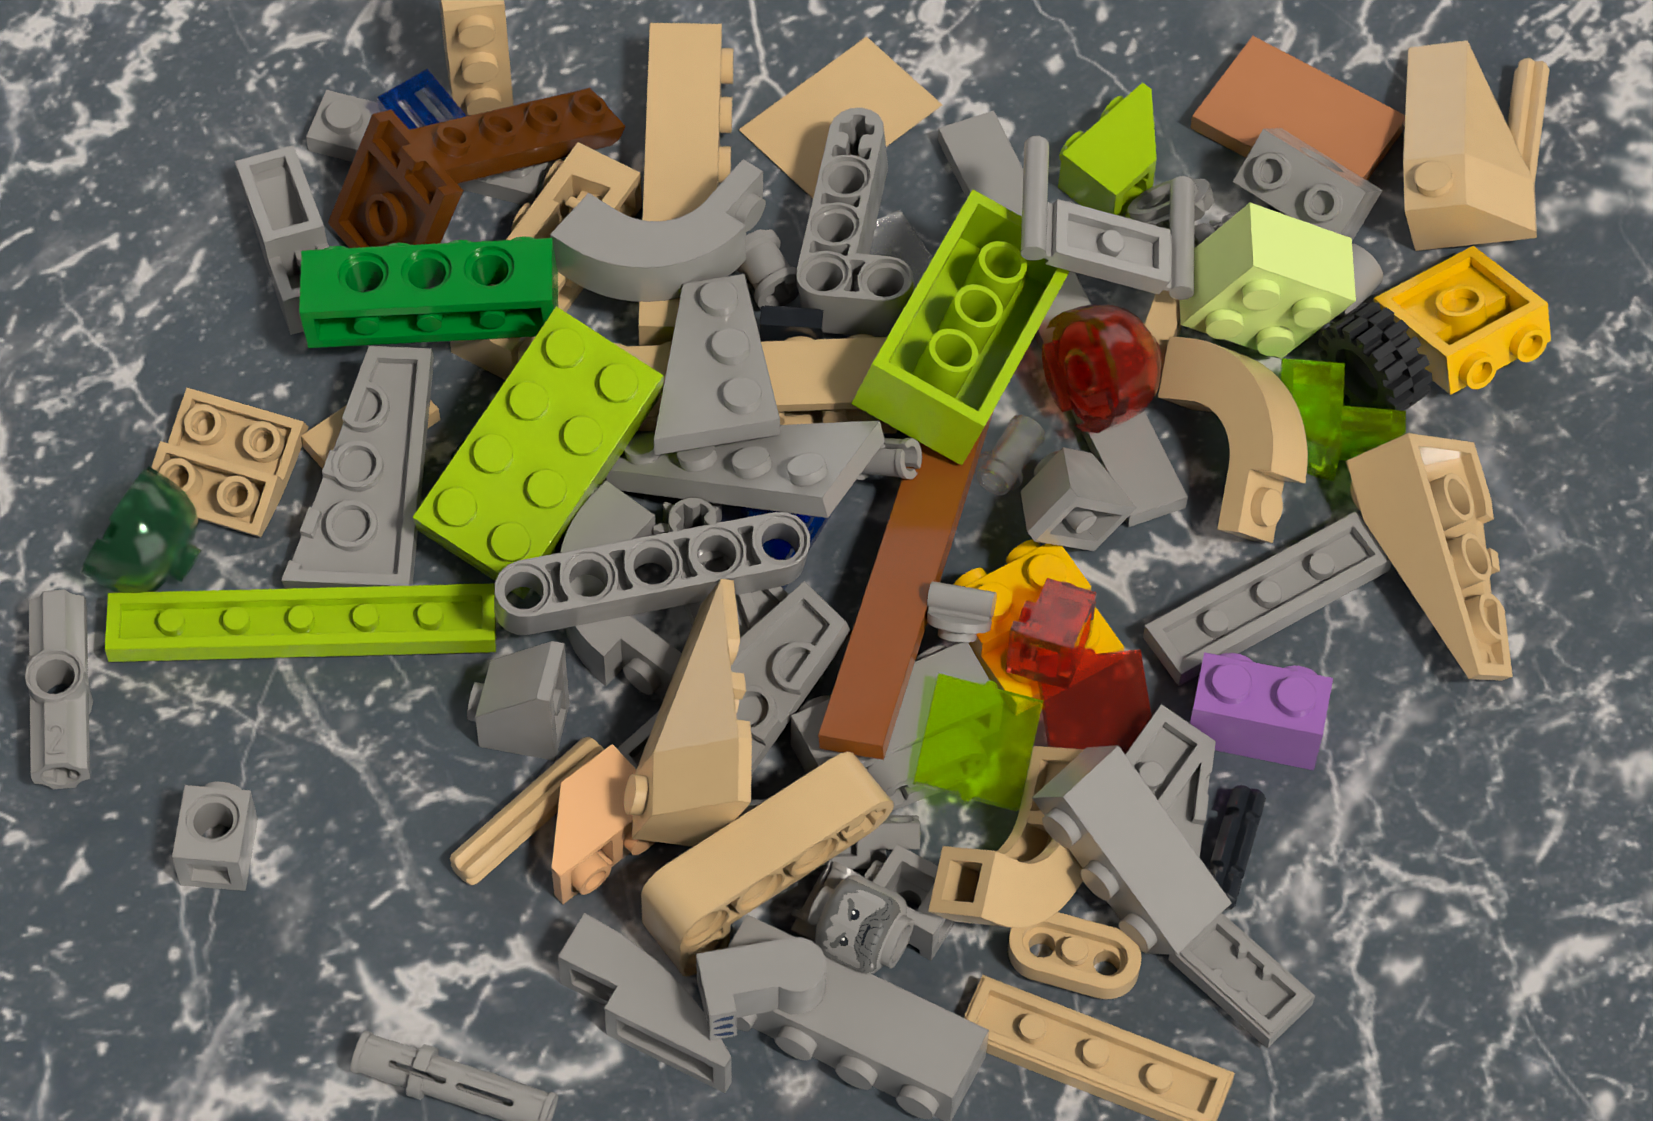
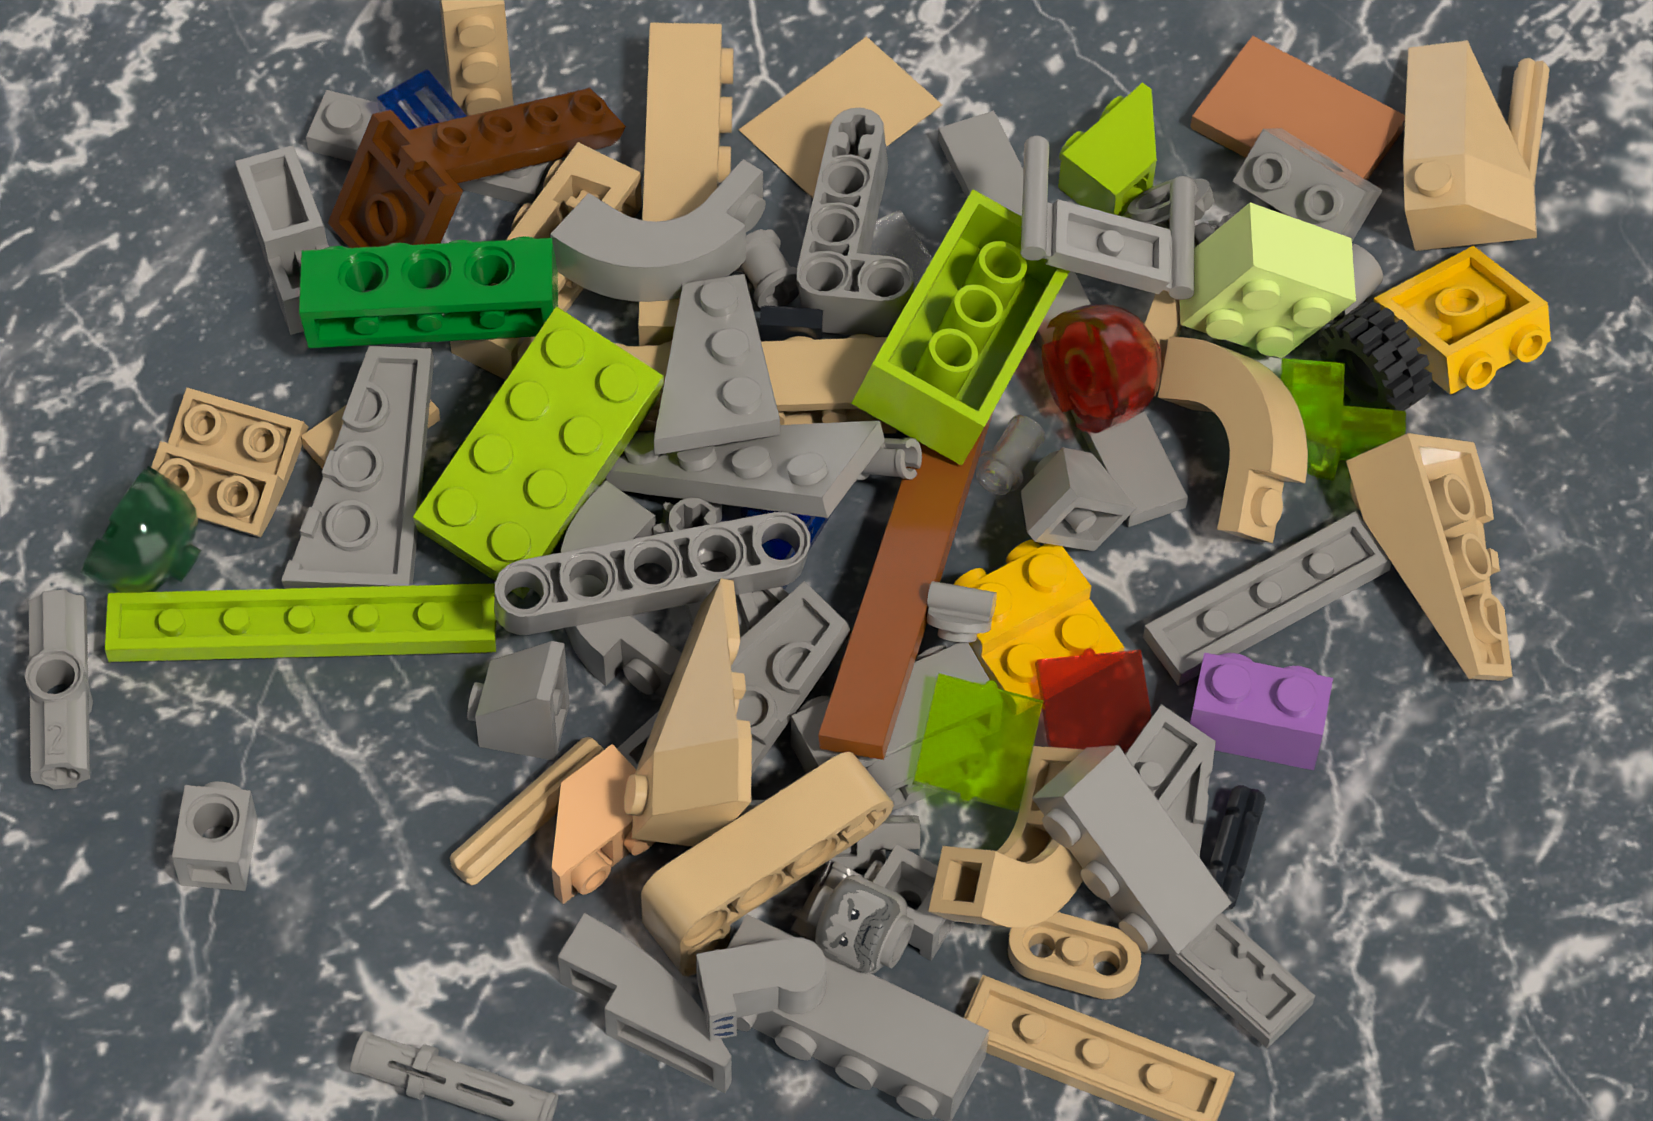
(1052, 634): clear red brick -> none

